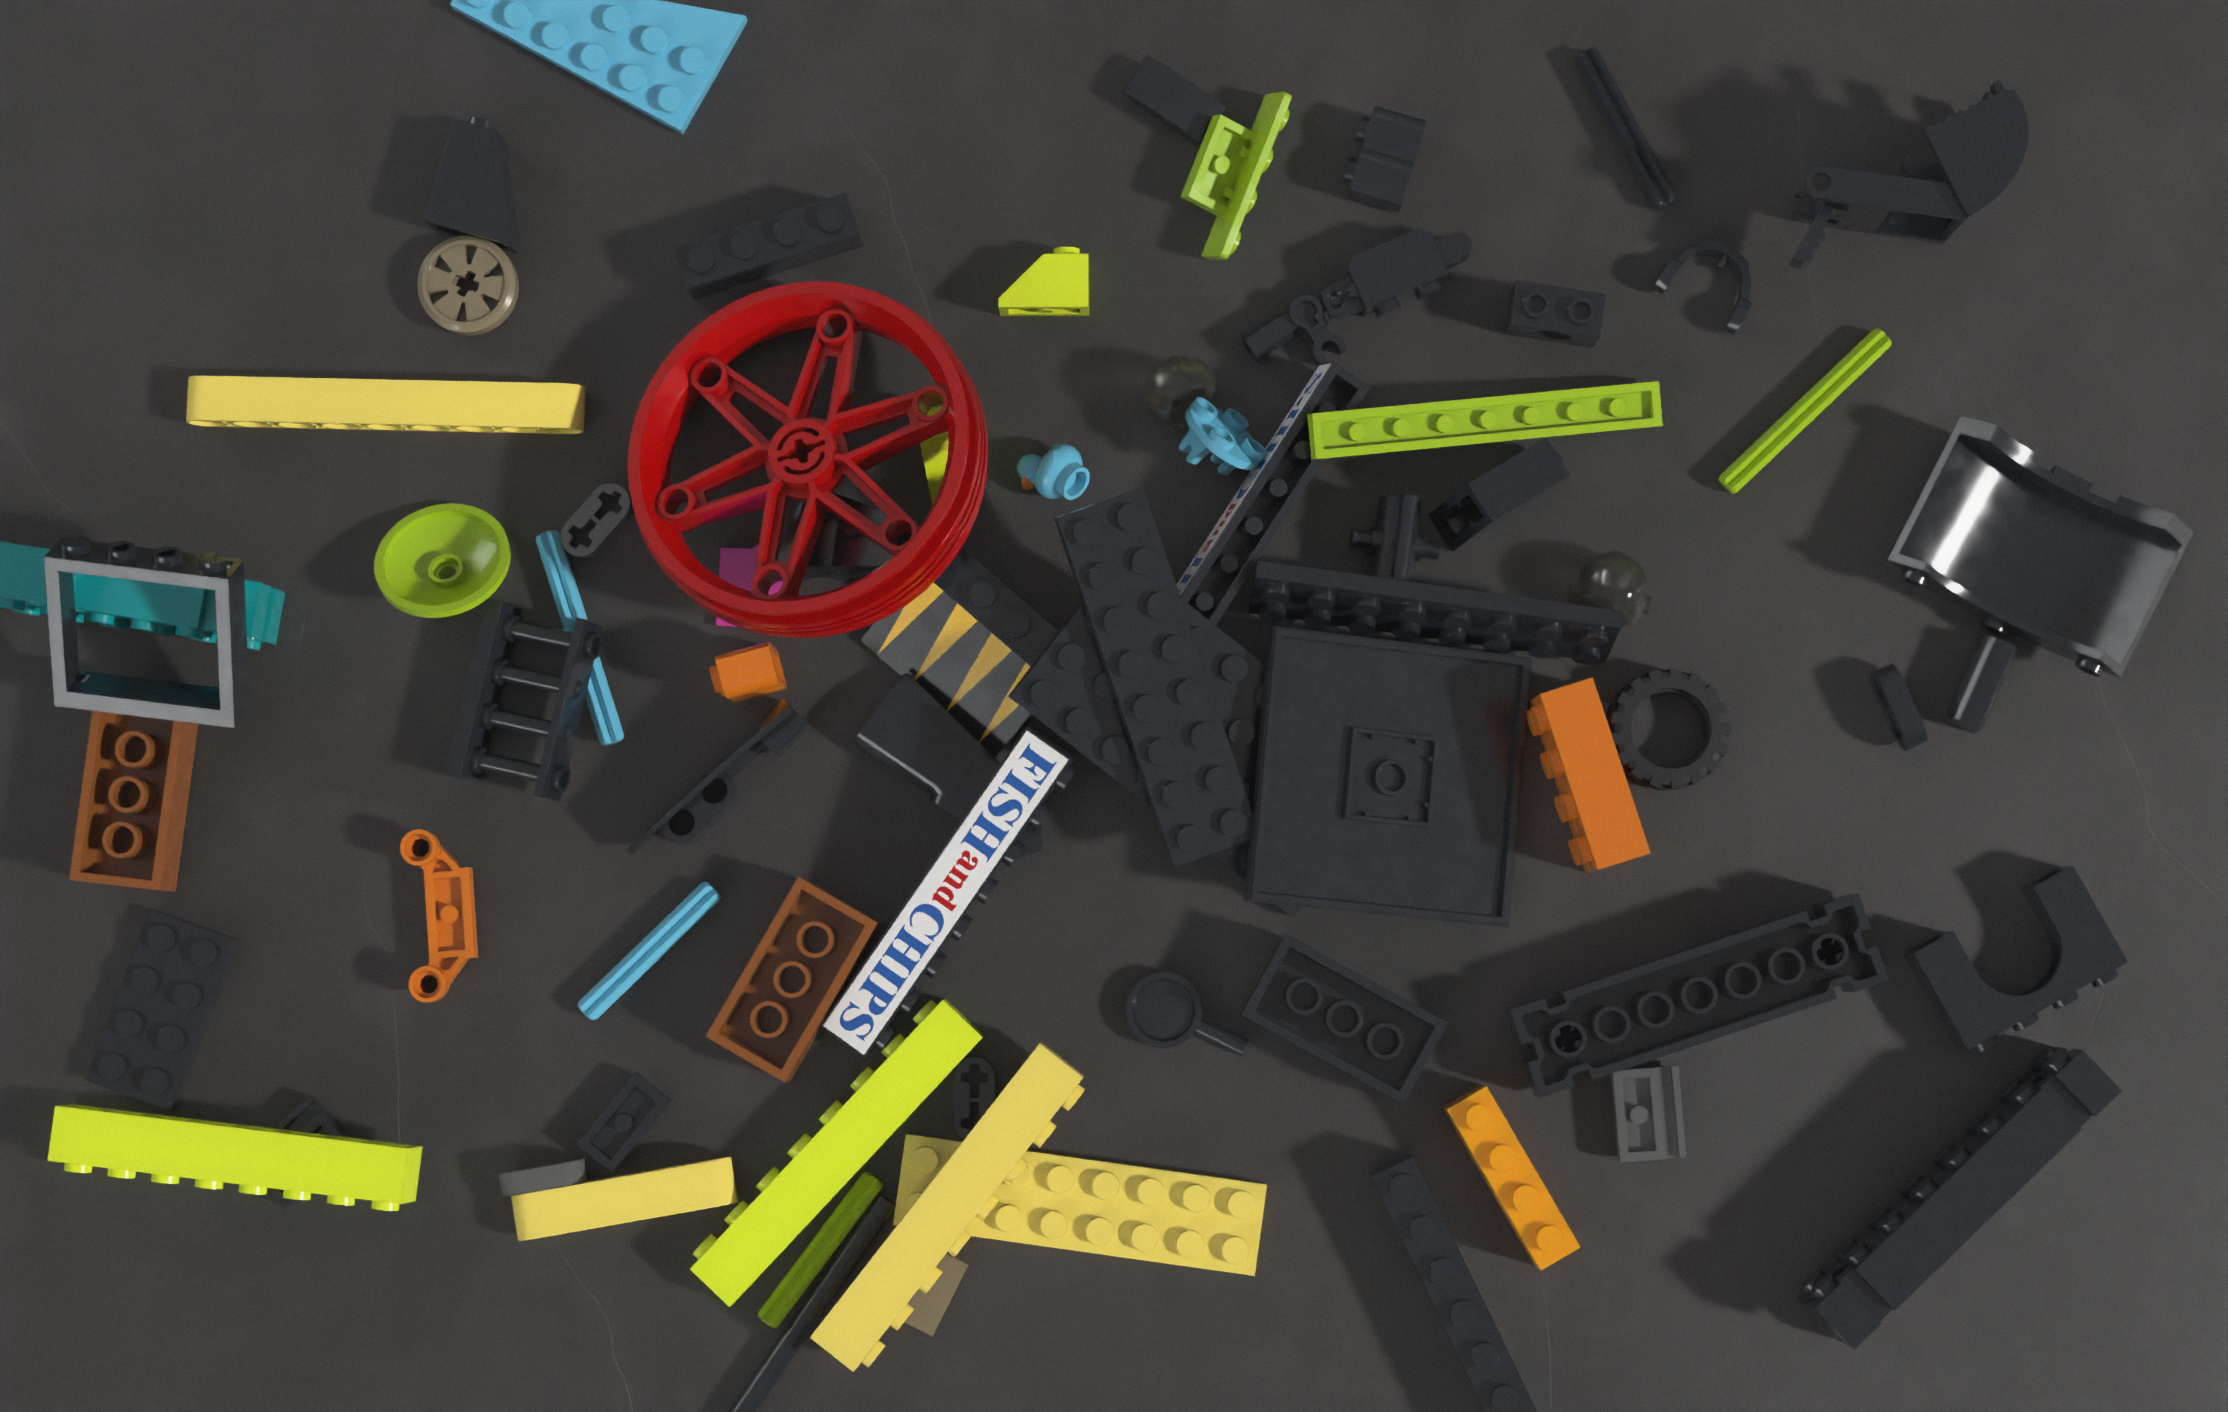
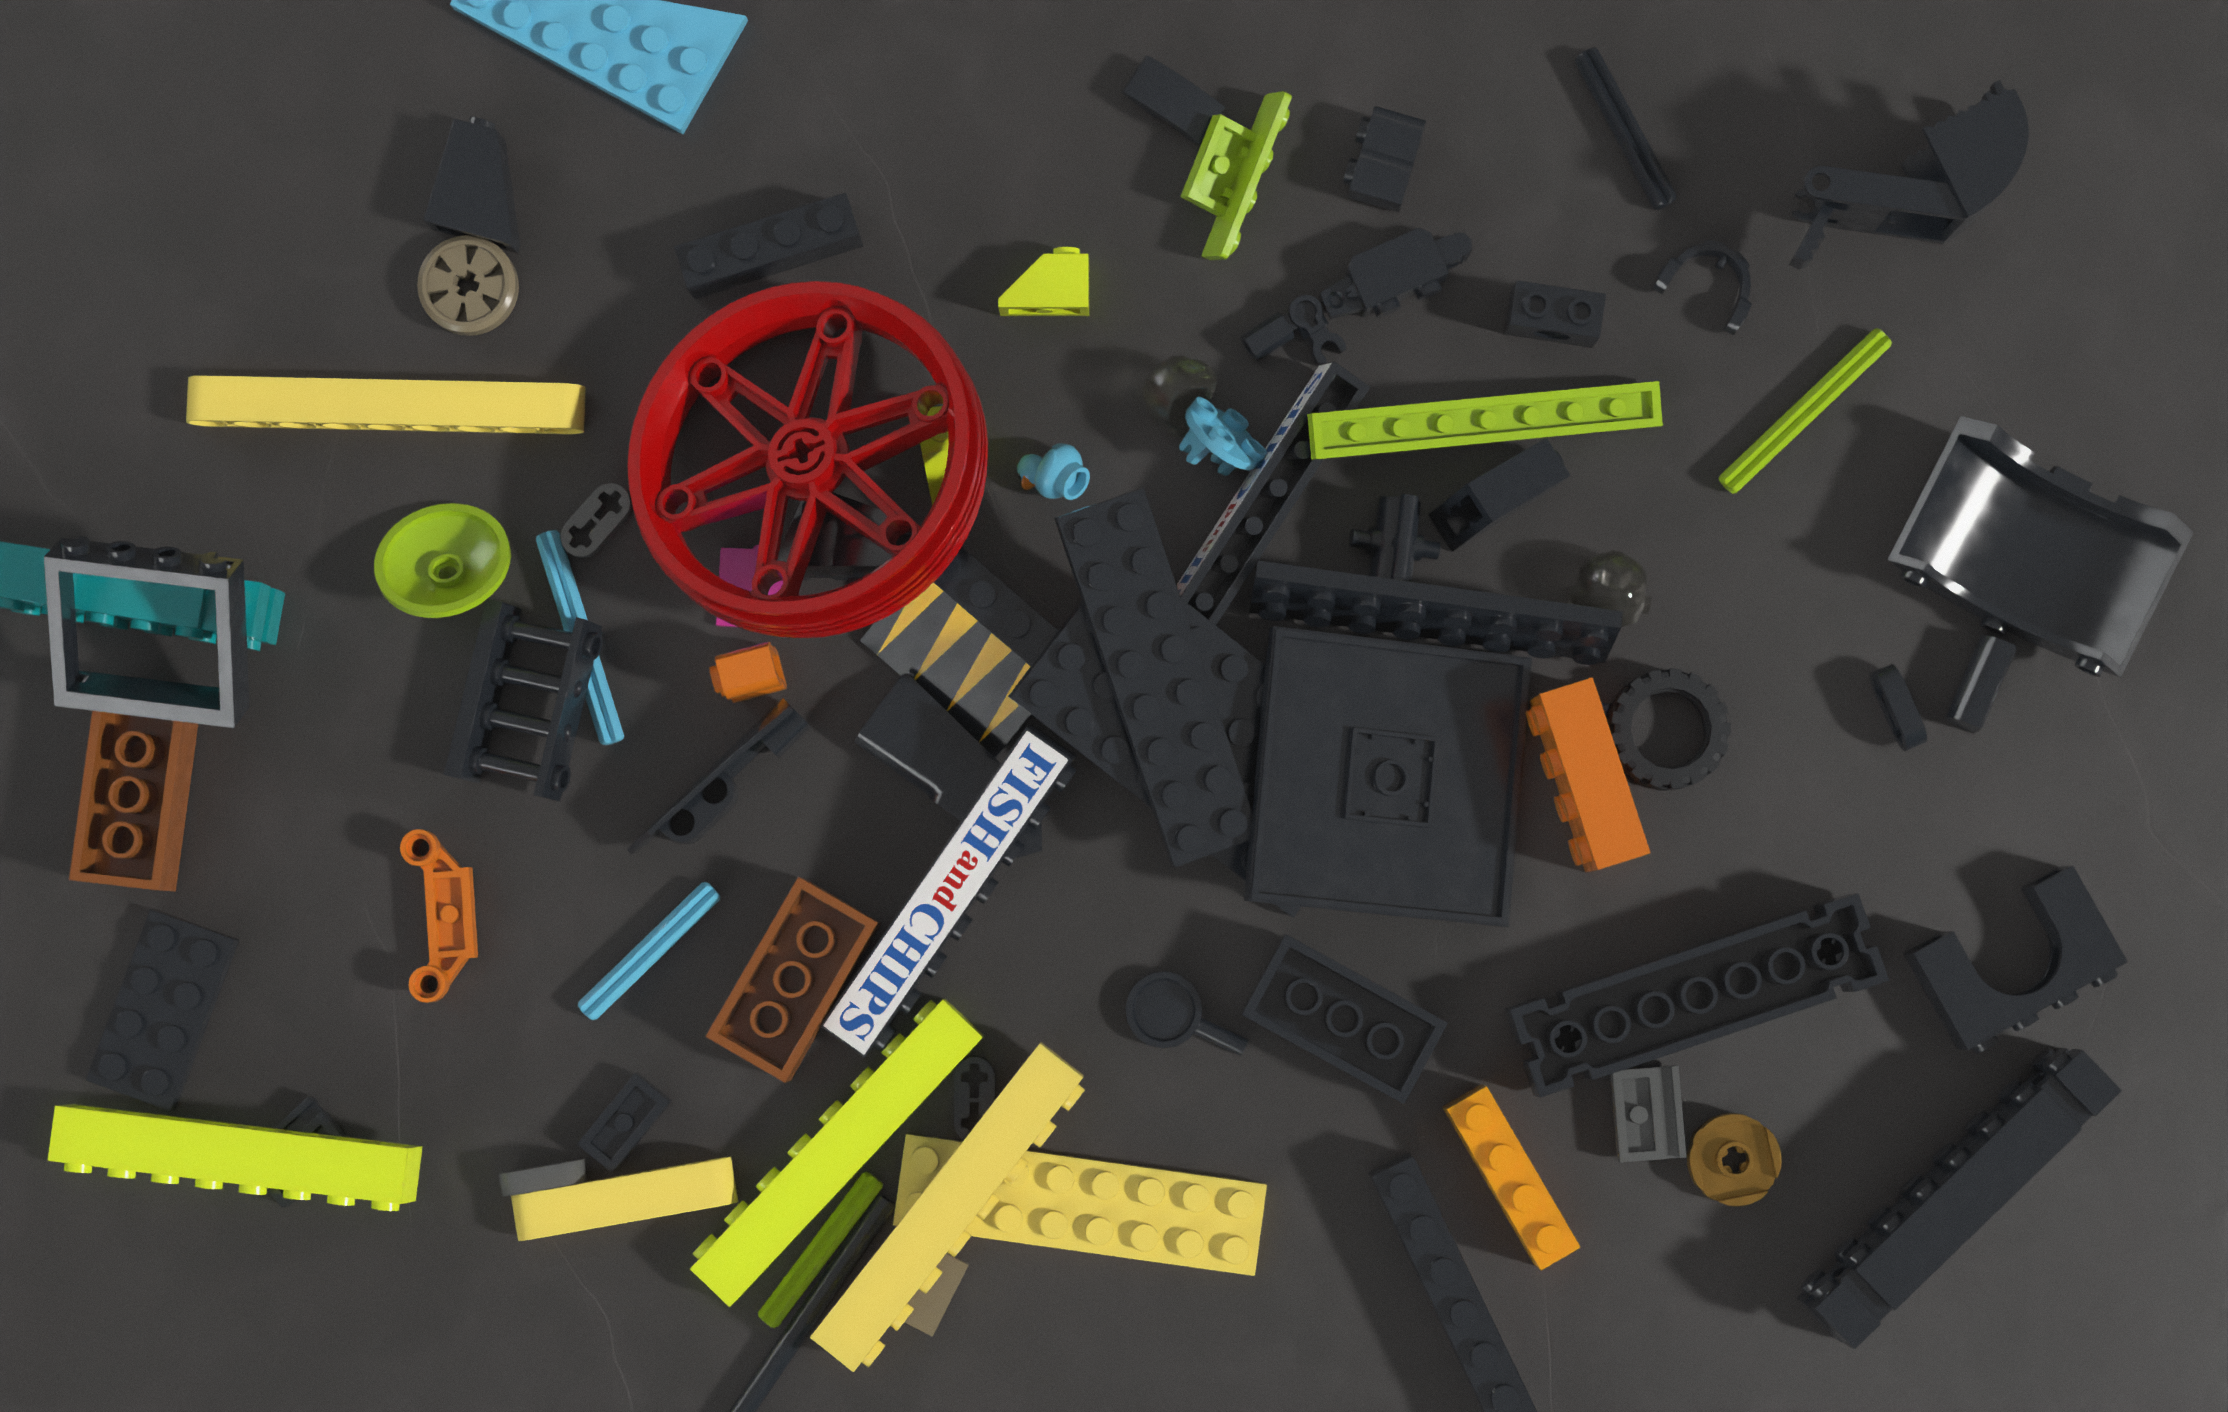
(1717, 1180): none -> pearl gold plate

